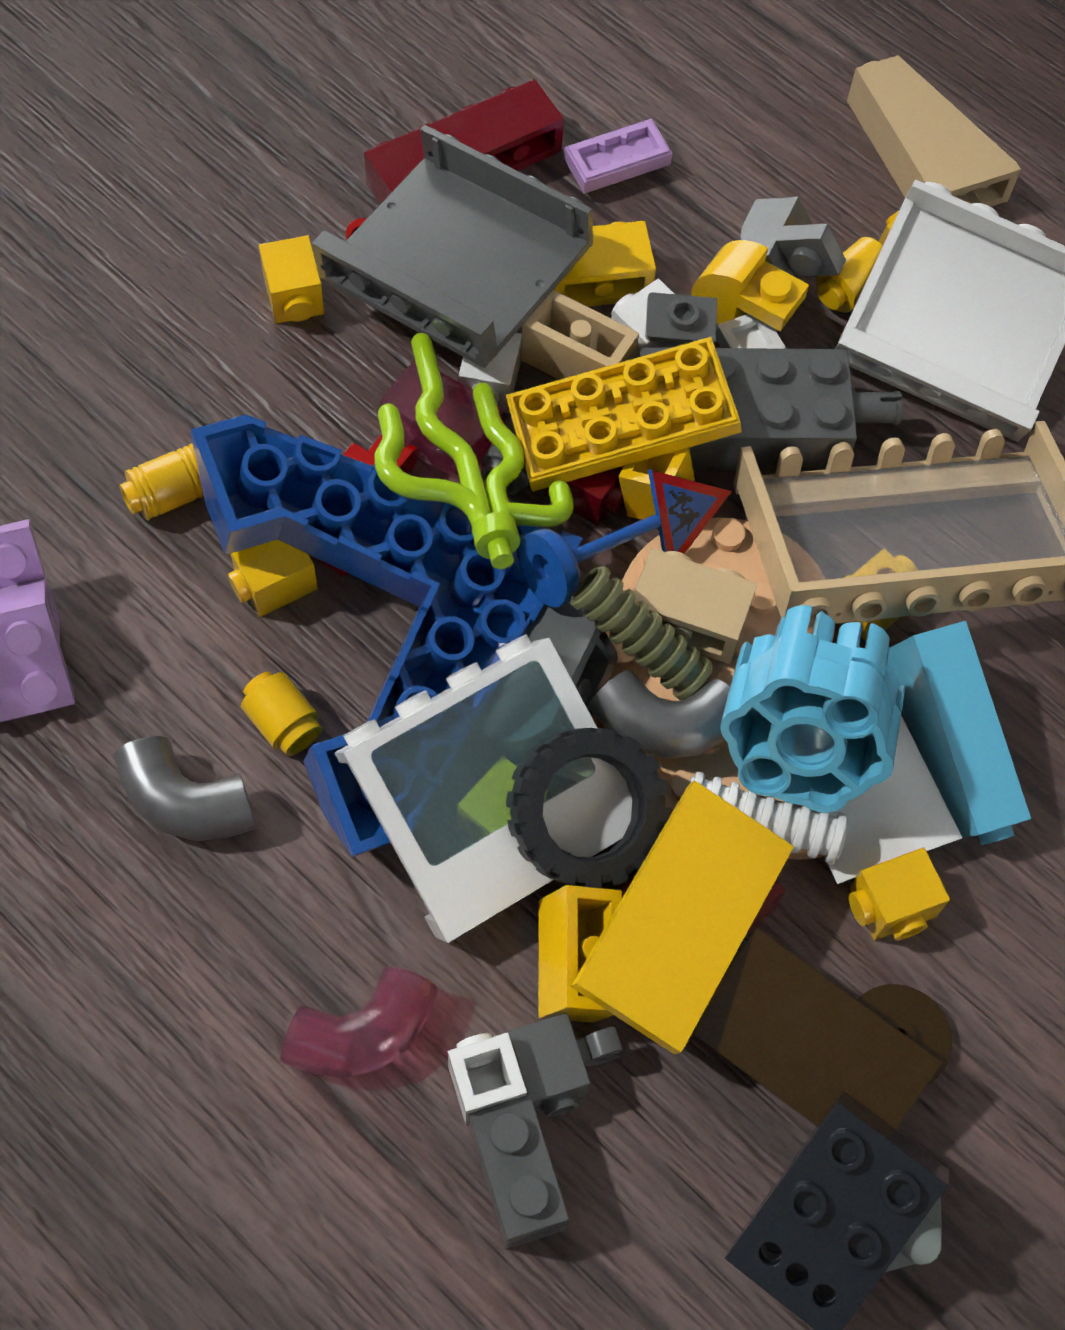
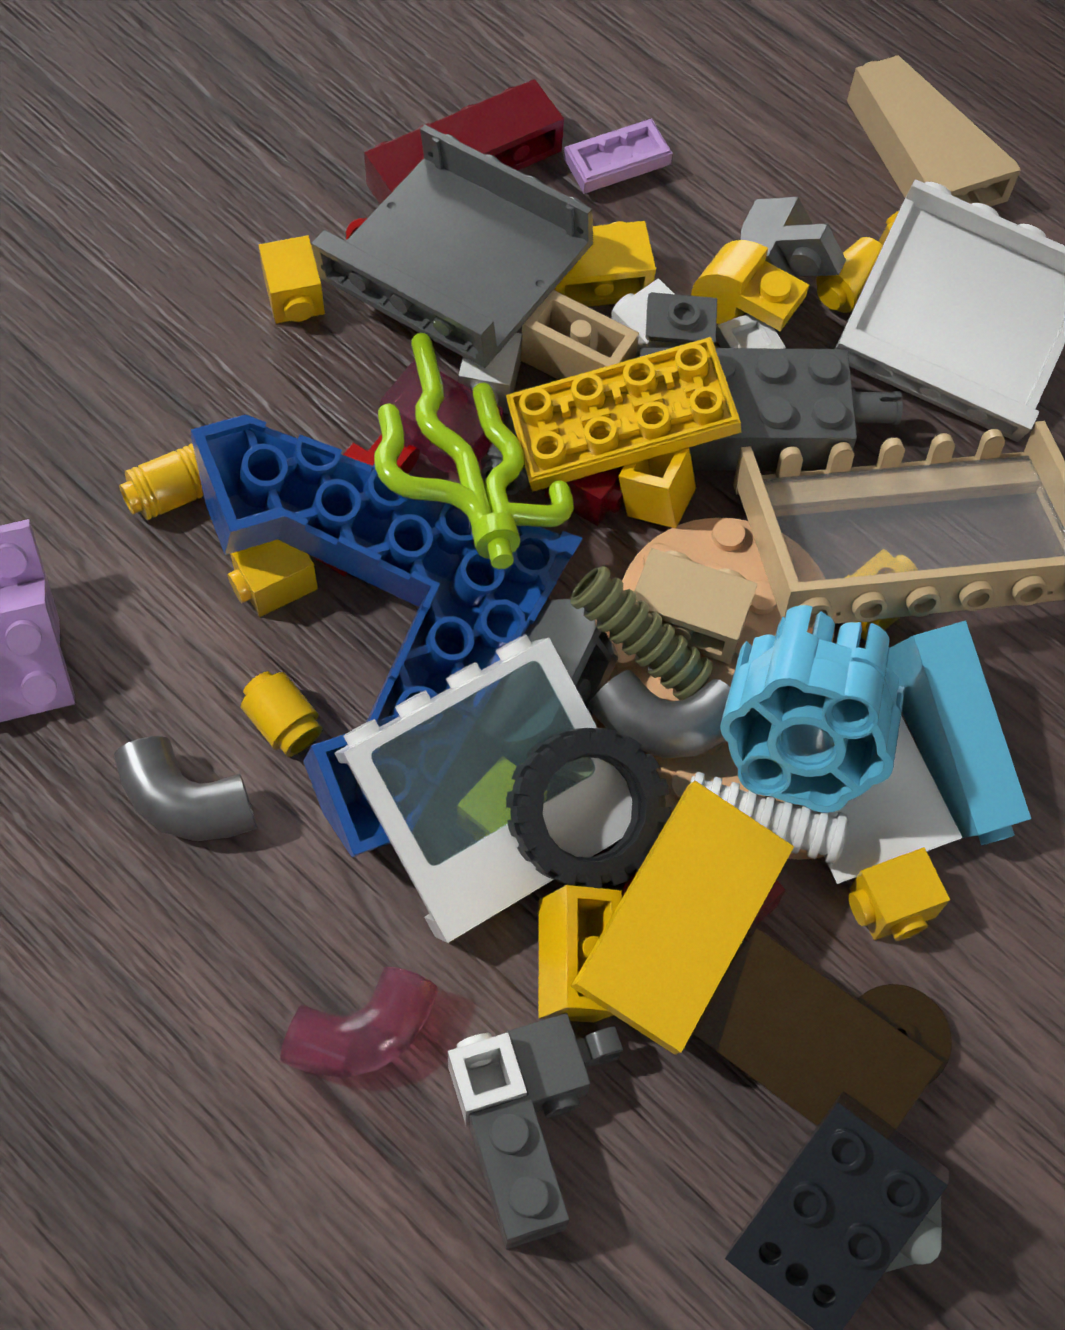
(681, 515): blue piece -> none

